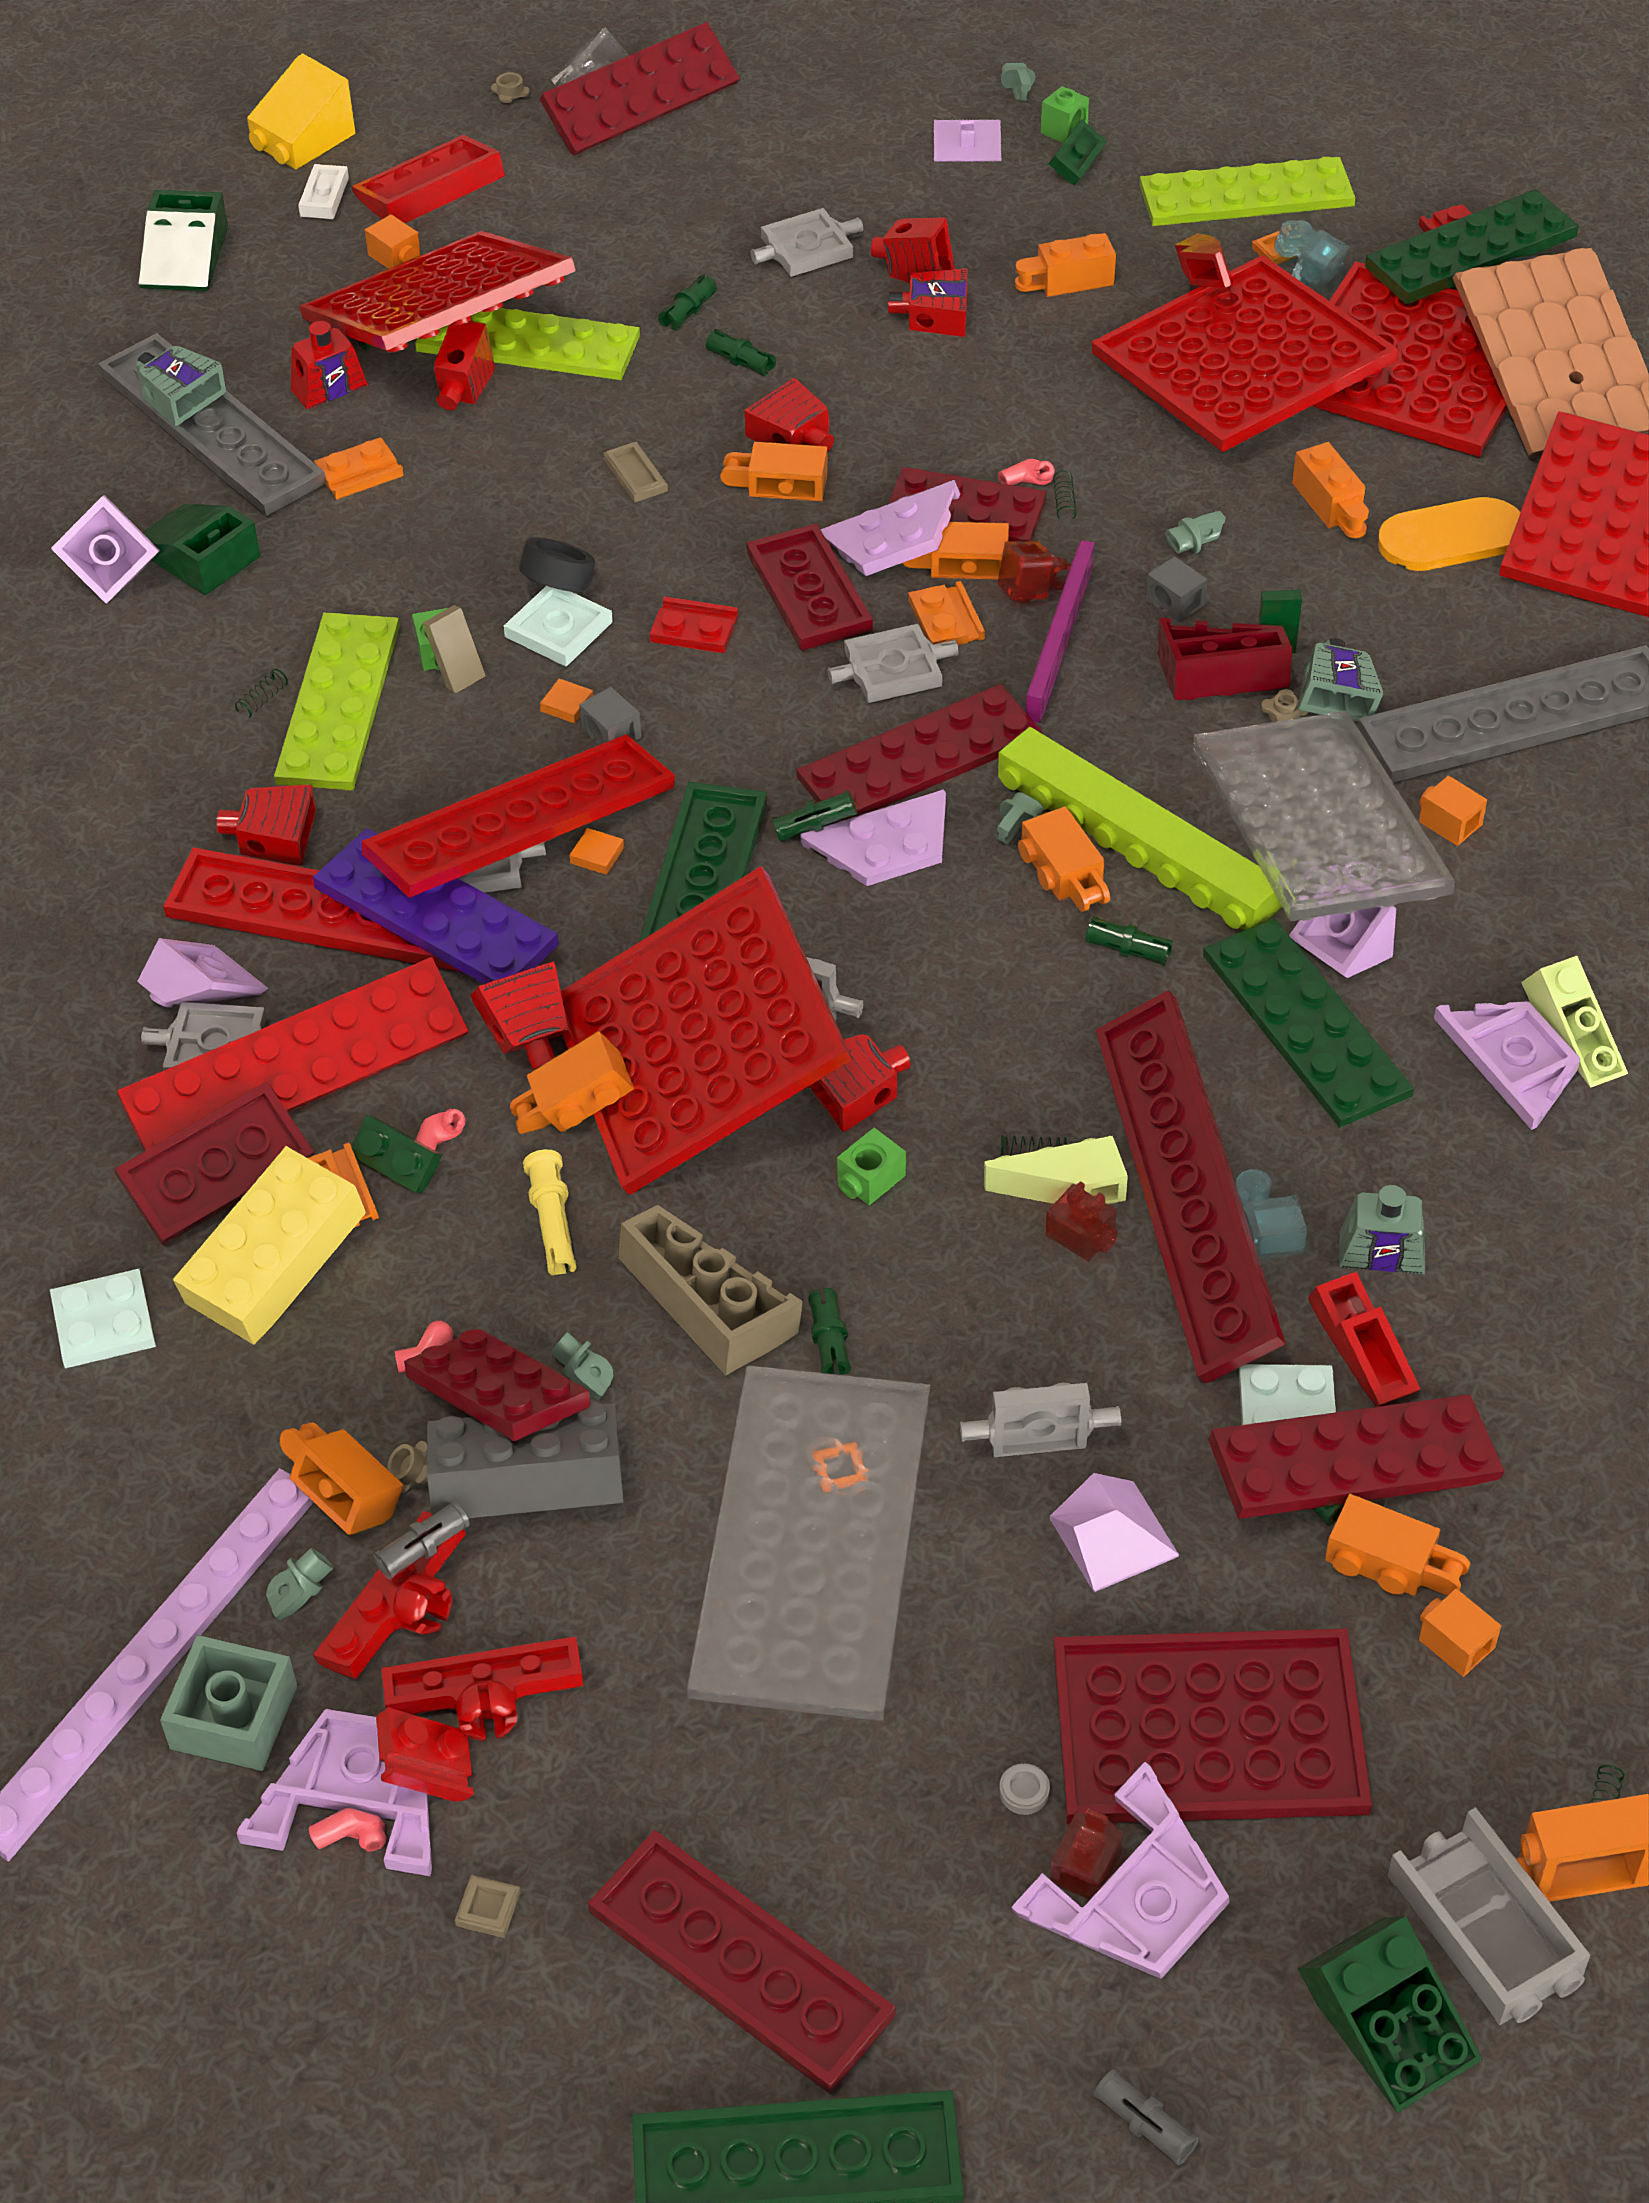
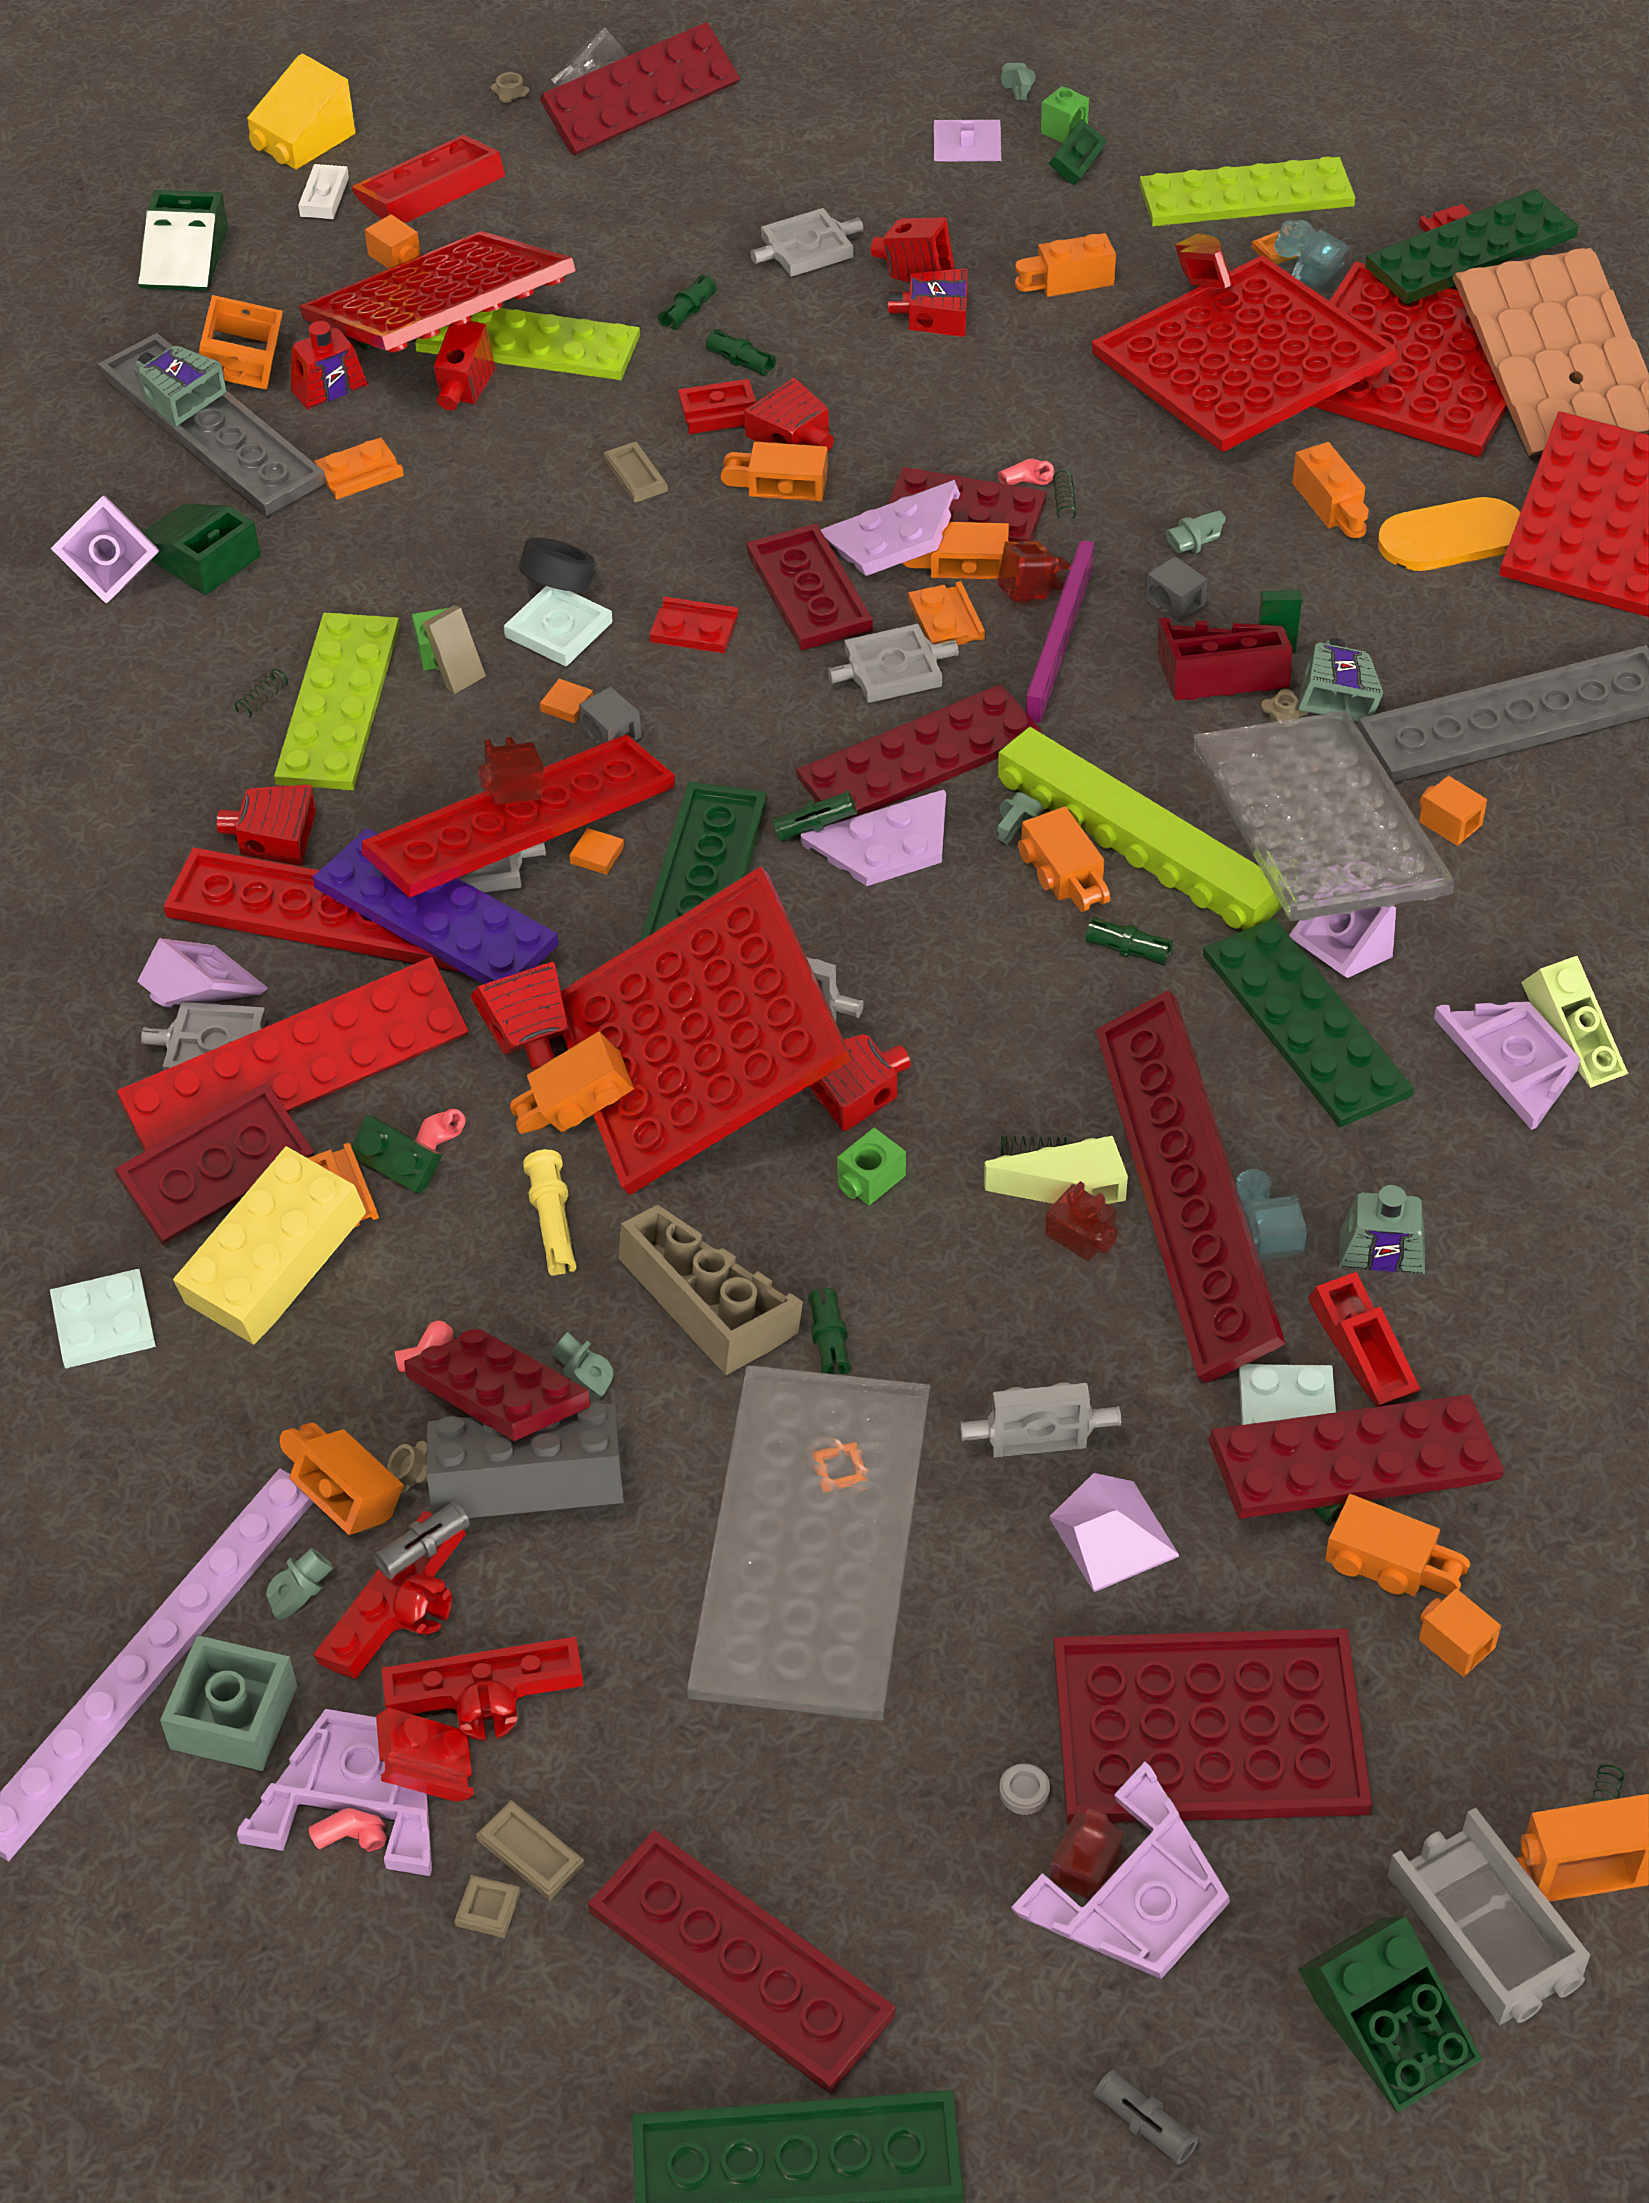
(239, 362): none -> orange window
(512, 772): none -> clear red brick
(530, 1850): none -> dark tan tile
(716, 405): none -> red plate

